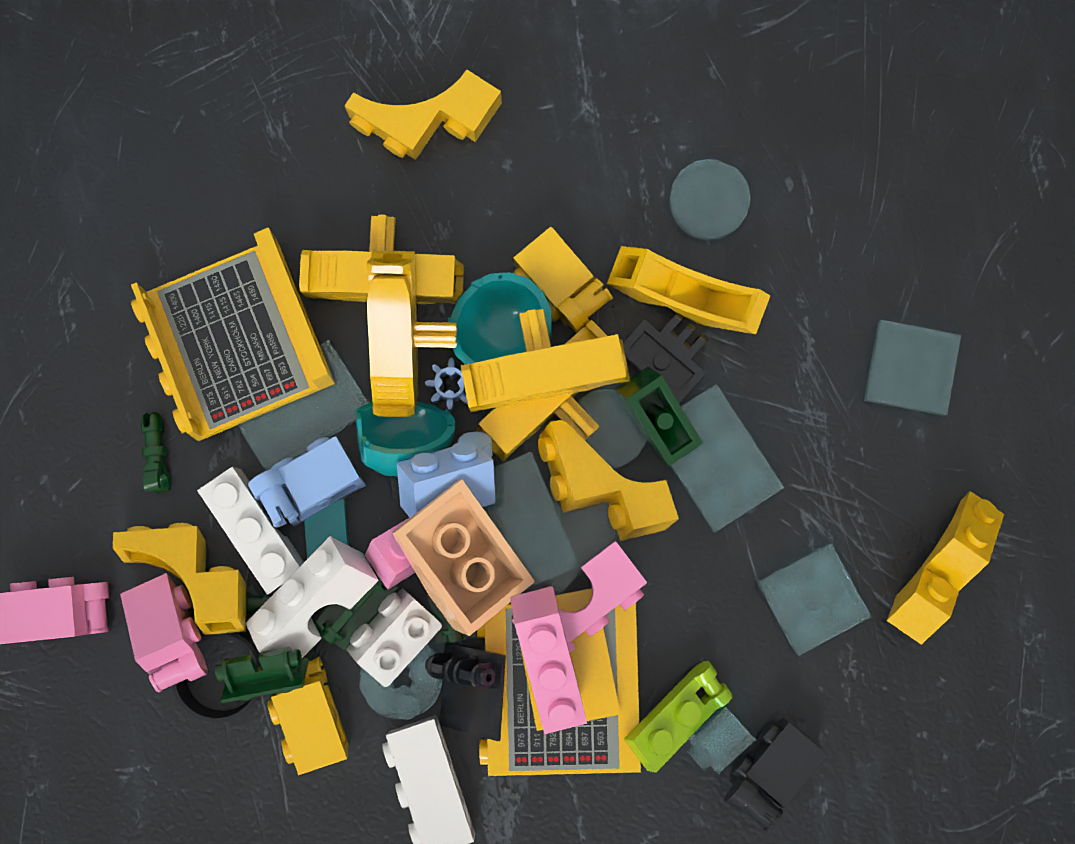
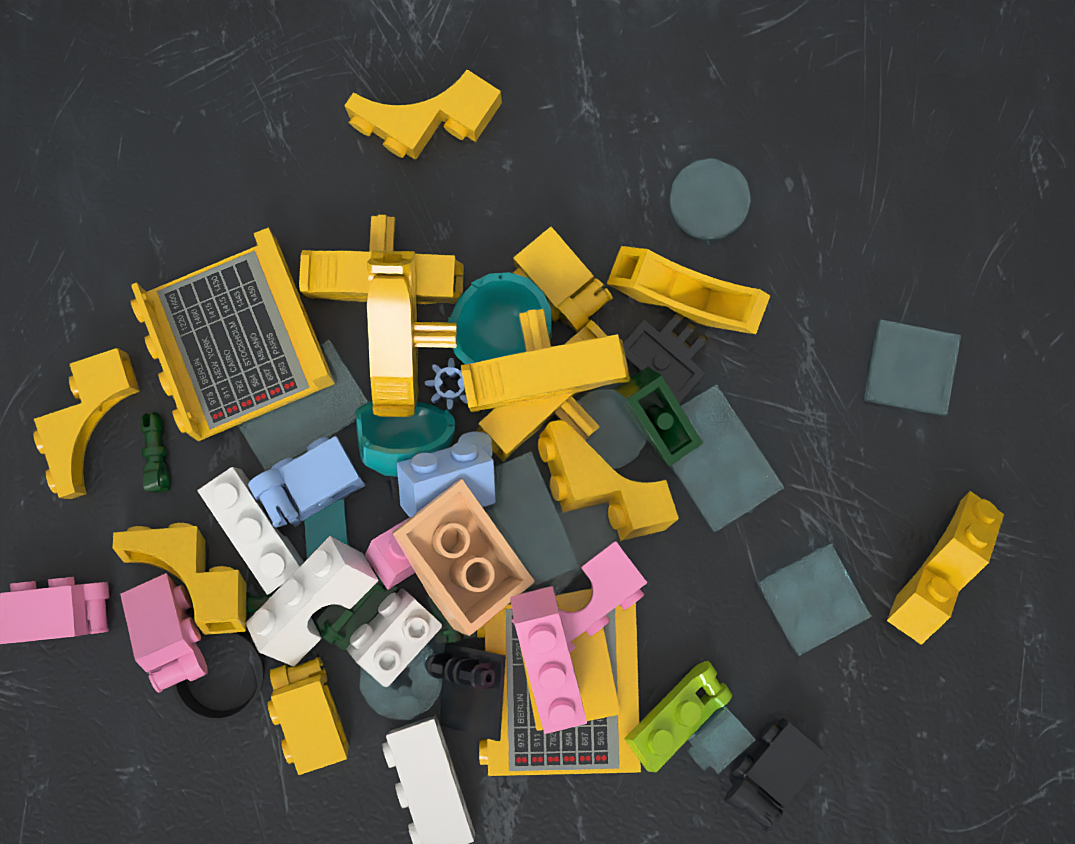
(64, 434): none -> yellow arch
(279, 672): dark green hinge -> none

